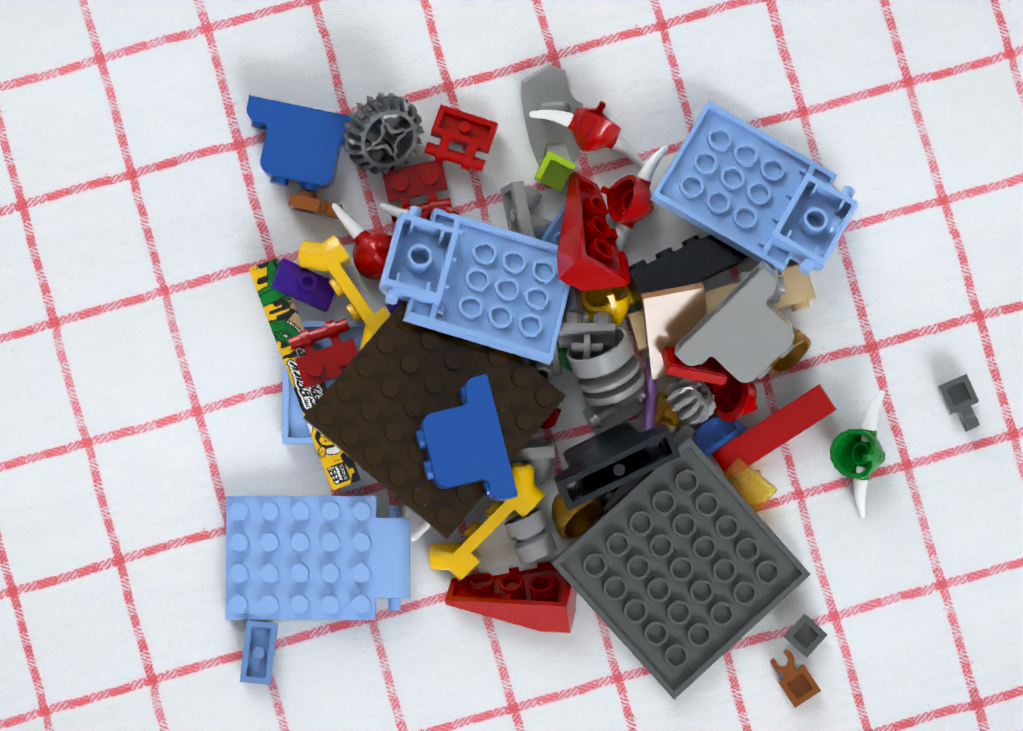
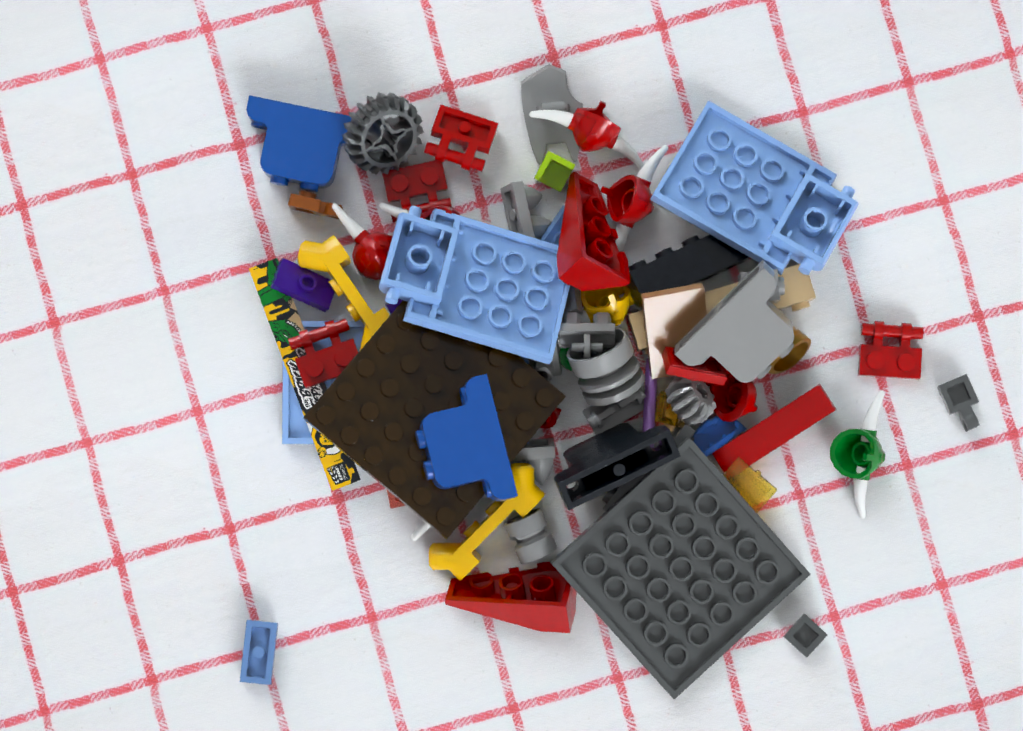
(313, 558): light blue plate -> none
(575, 521): pearl gold hat -> none
(797, 682): dark orange plate -> none
(890, 360): none -> red plate

